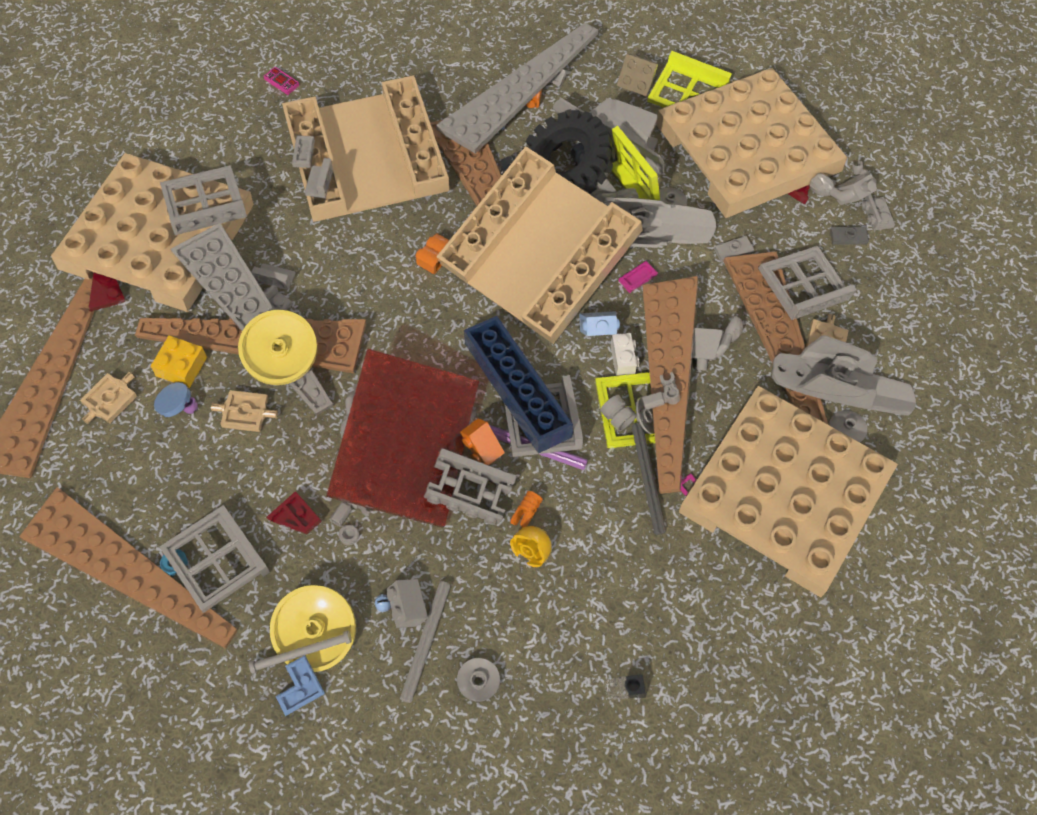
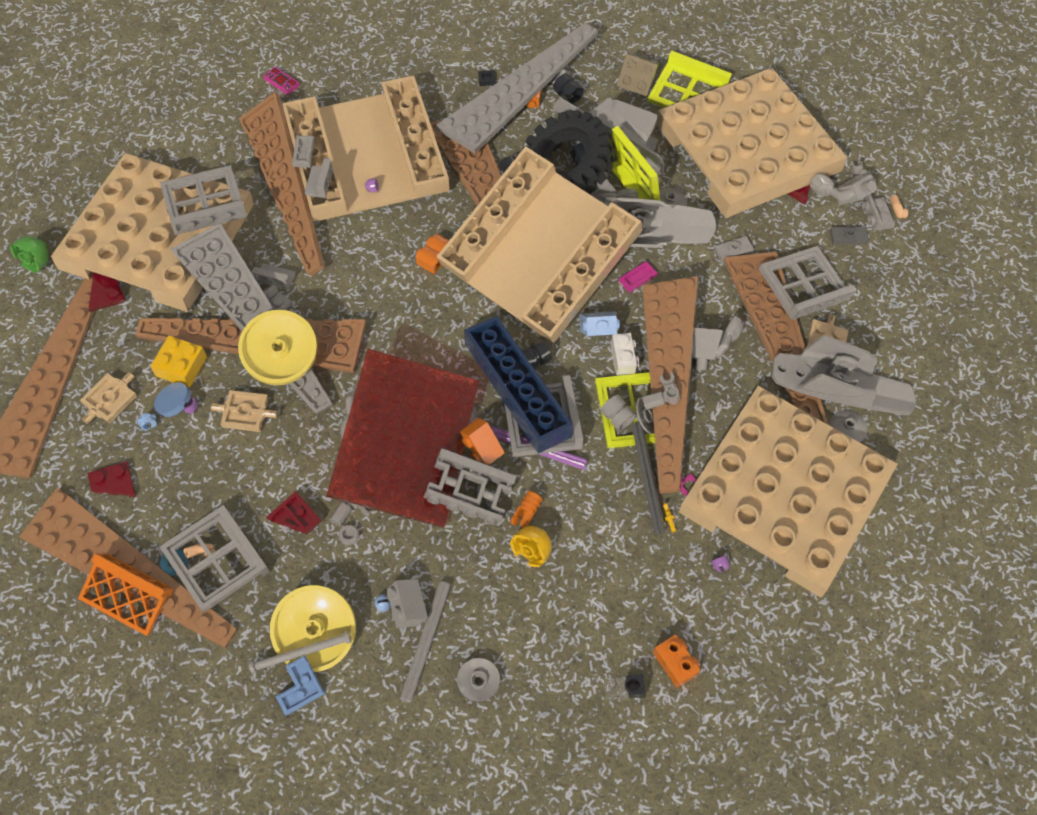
(32, 253): none -> bright green cylinder
(112, 480): none -> dark red wing
(127, 575): none -> orange fence
(145, 419): none -> light blue plate
(197, 549): none -> light nougat arm
(274, 149): none -> medium nougat wing
(372, 185): none -> medium lavender hinge
(486, 78): none -> black tile
(537, 353): none -> black wheel
(568, 88): none -> black wheel
(669, 518): none -> yellow hand
(677, 661): none -> orange brick
(722, 561): none -> medium lavender hinge
(897, 207): none -> light nougat arm

